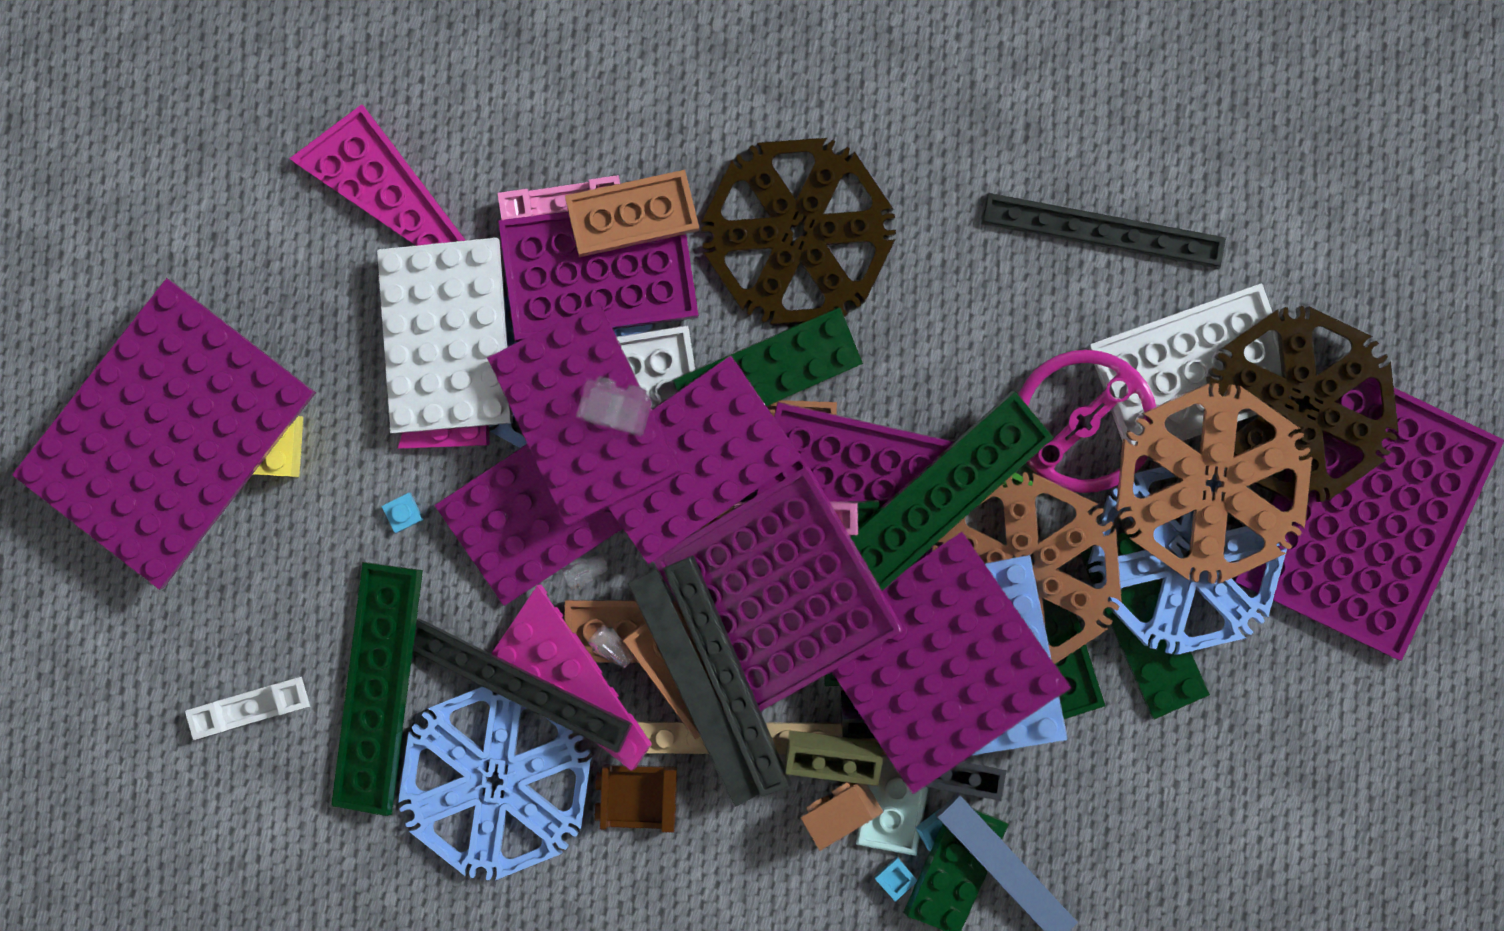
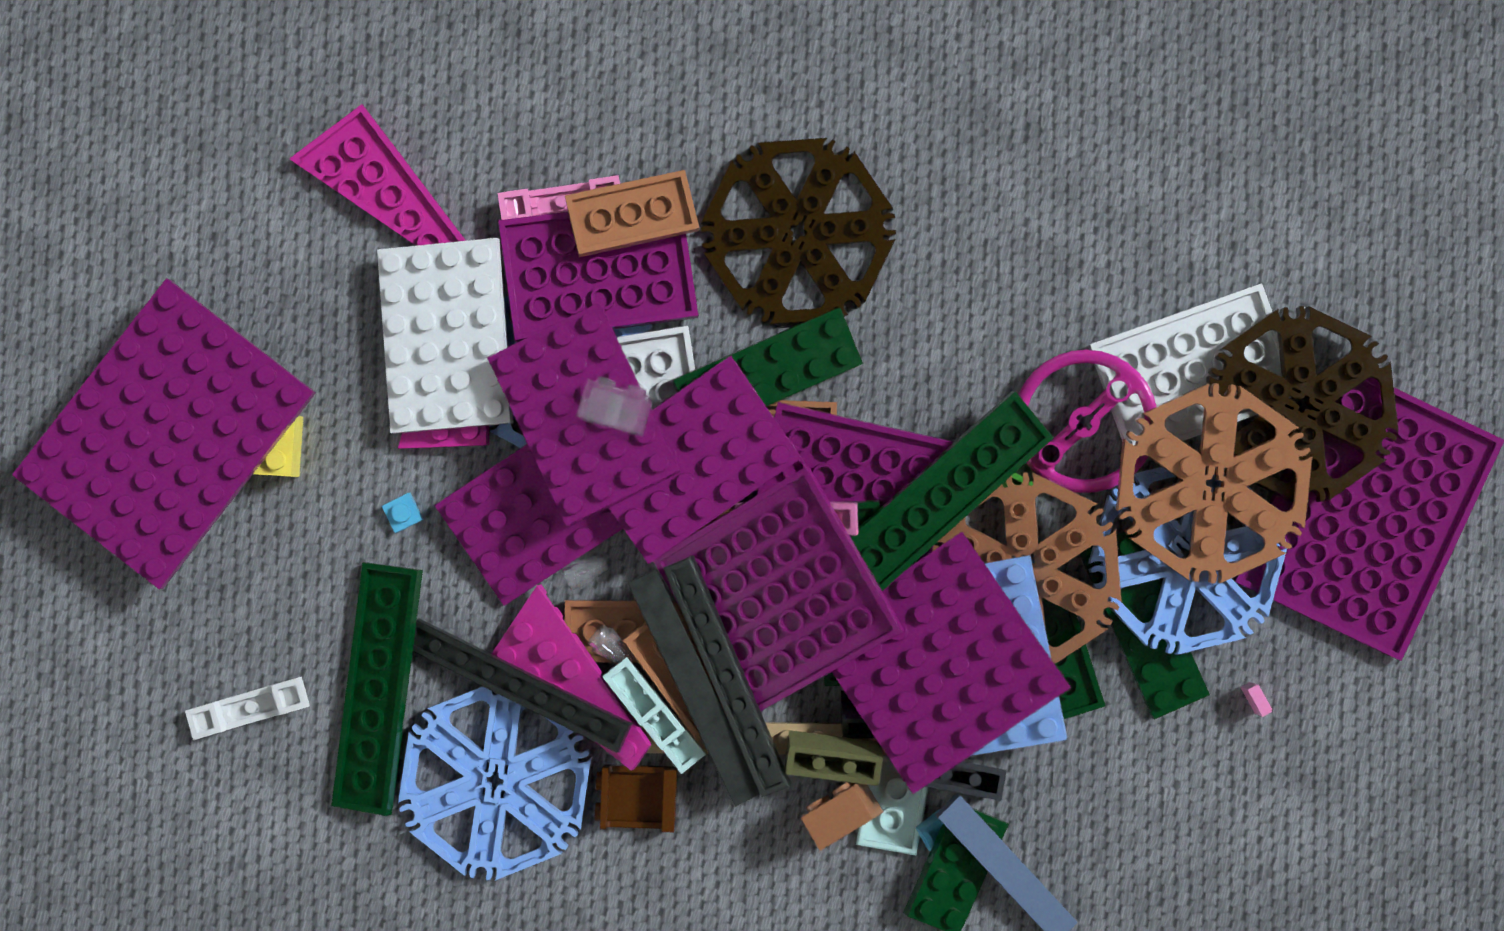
(654, 715): none -> light aqua slope
(895, 878): medium azure plate -> none
(1103, 230): pearl dark grey tile -> none
(1256, 699): none -> bright pink tile

